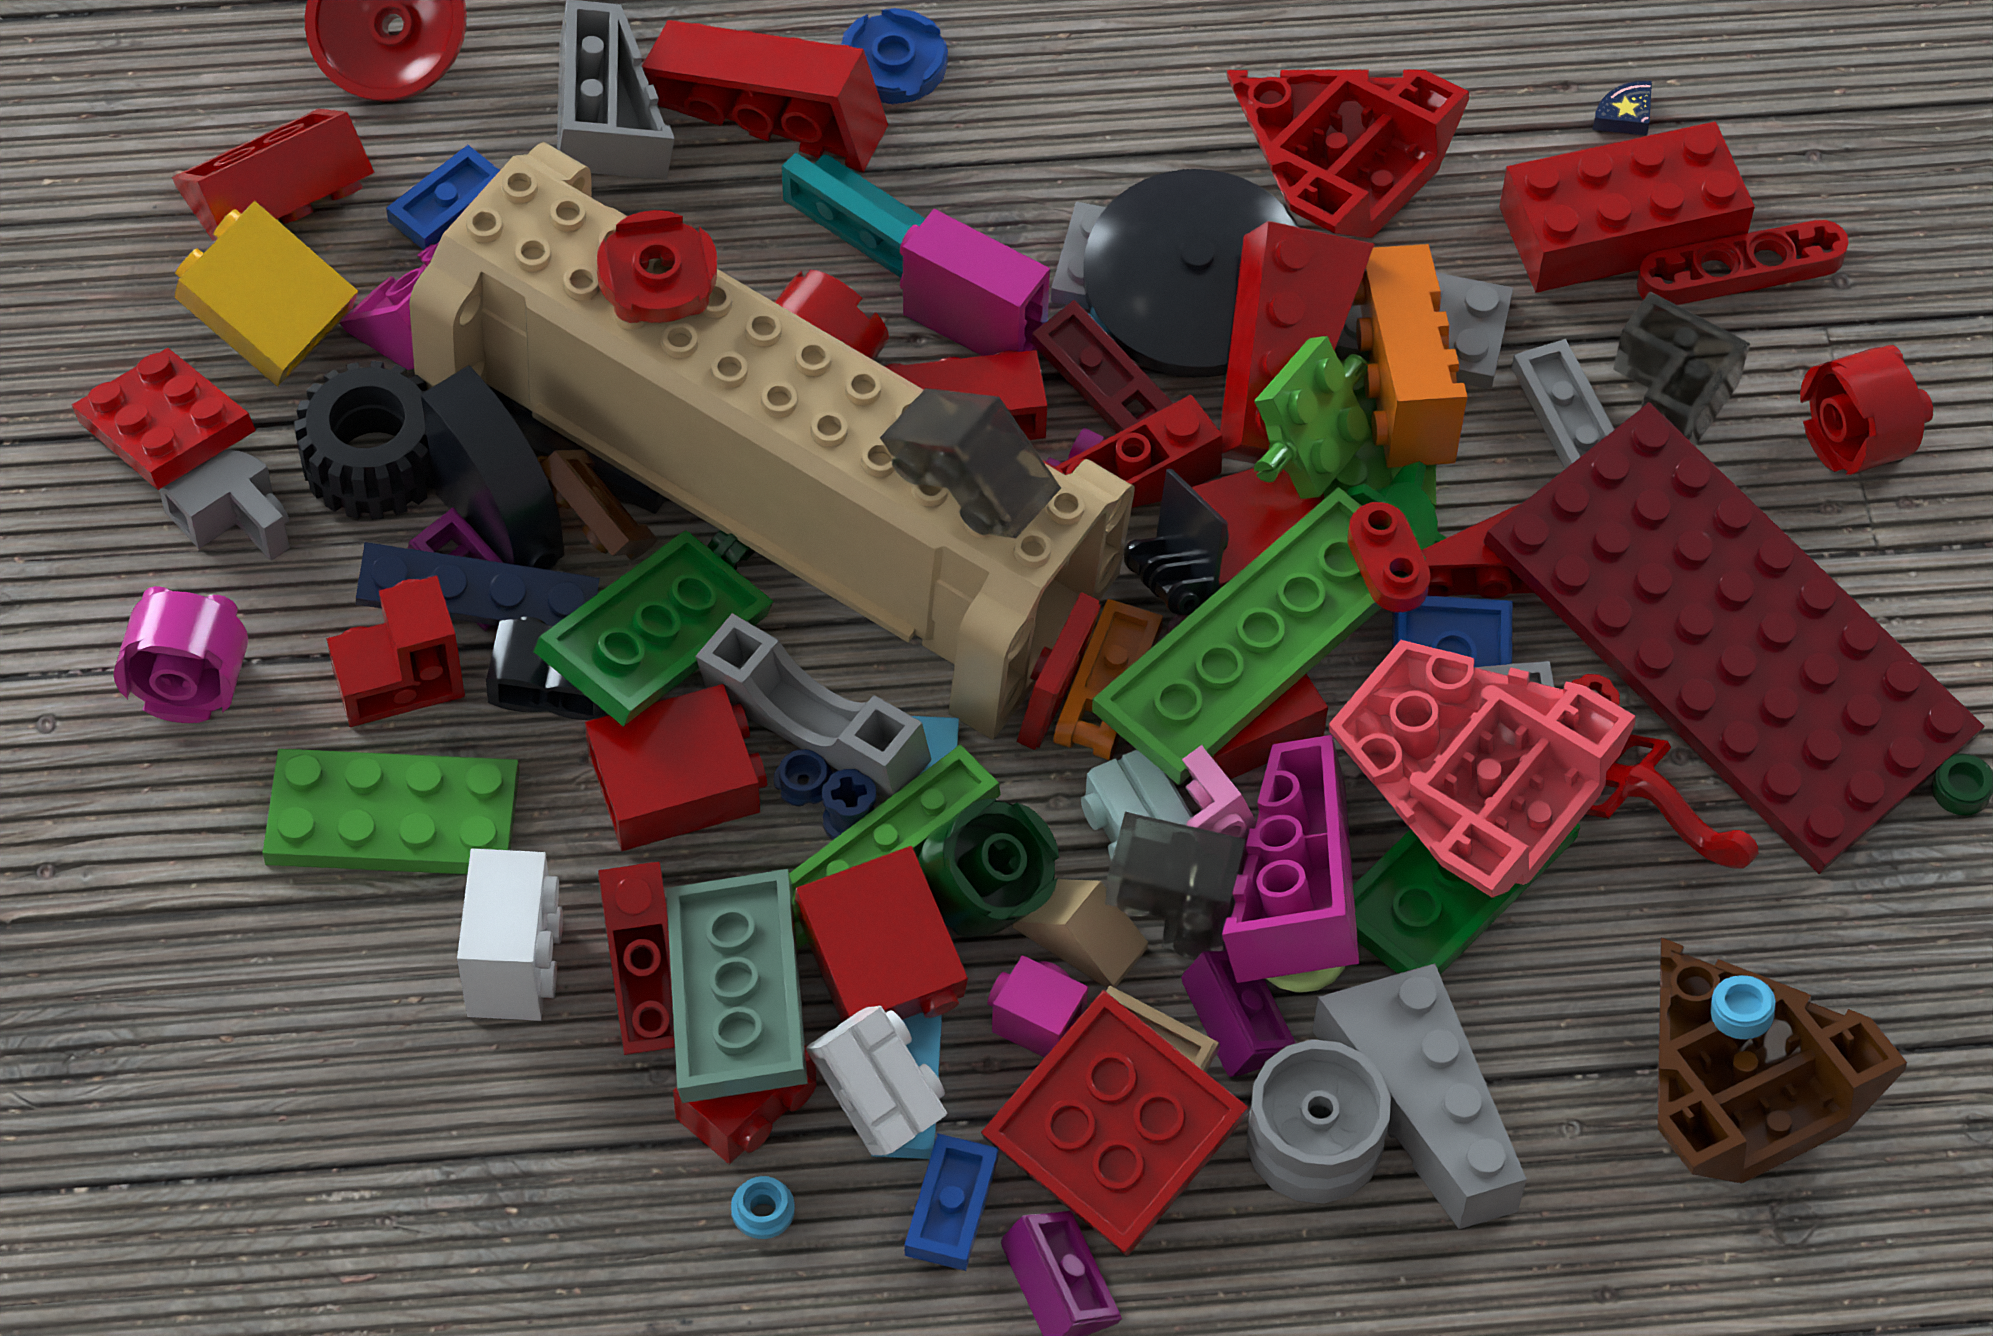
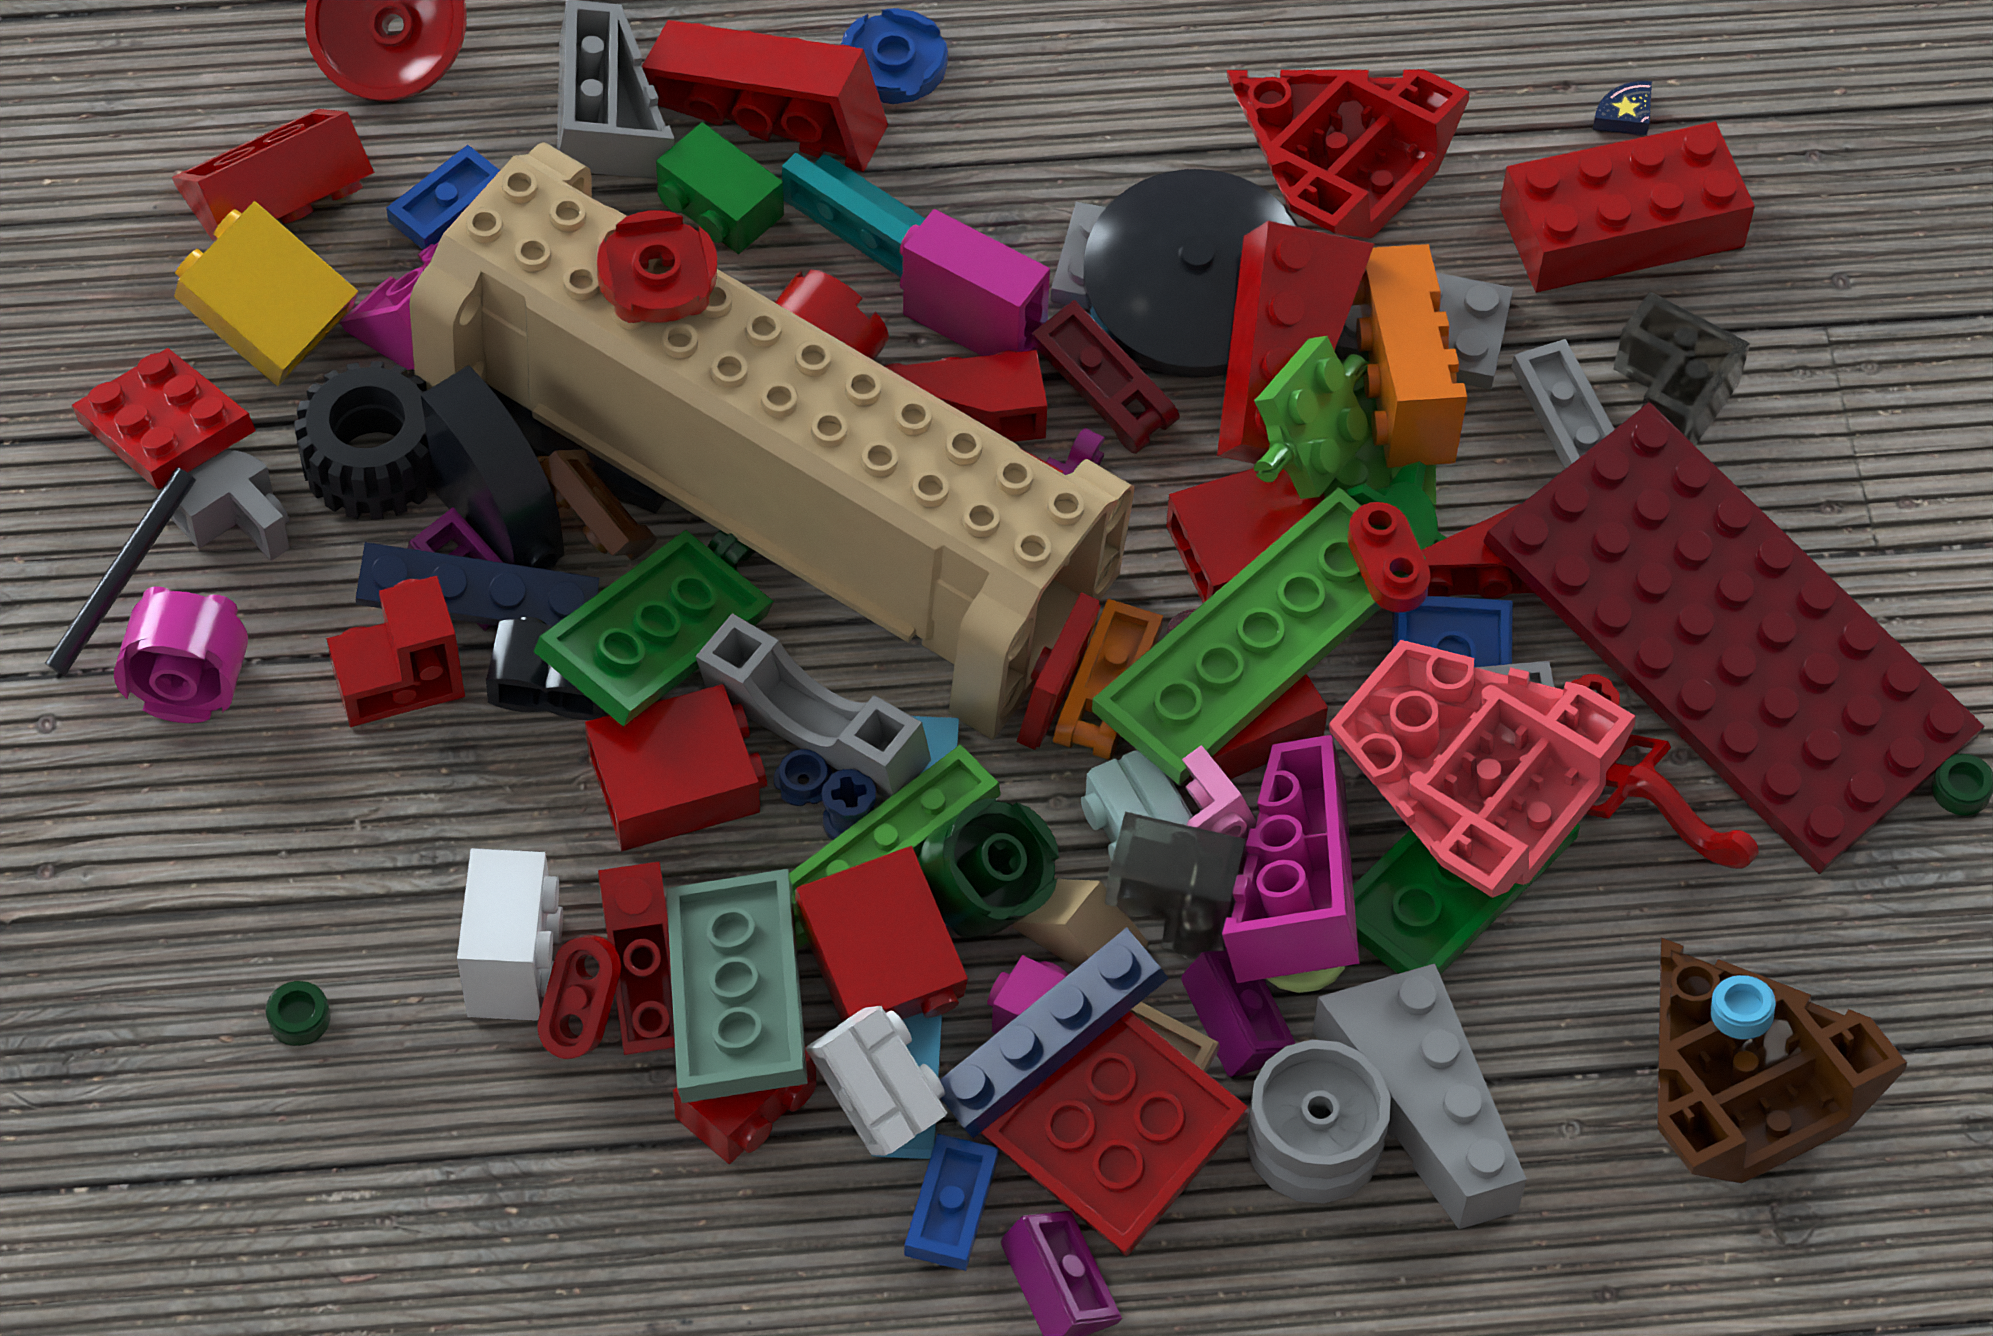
(120, 571): none -> black bar
(298, 1013): none -> dark green tile
(388, 810): bright green plate -> none
(578, 993): none -> red plate
(719, 188): none -> green brick
(762, 1191): medium azure plate -> none
(976, 454): clear smoke brick -> none
(1050, 1032): none -> plate
(1172, 438): red slope -> none
(1187, 551): black hinge -> none
(1746, 270): red beam -> none
(1864, 410): red brick -> none

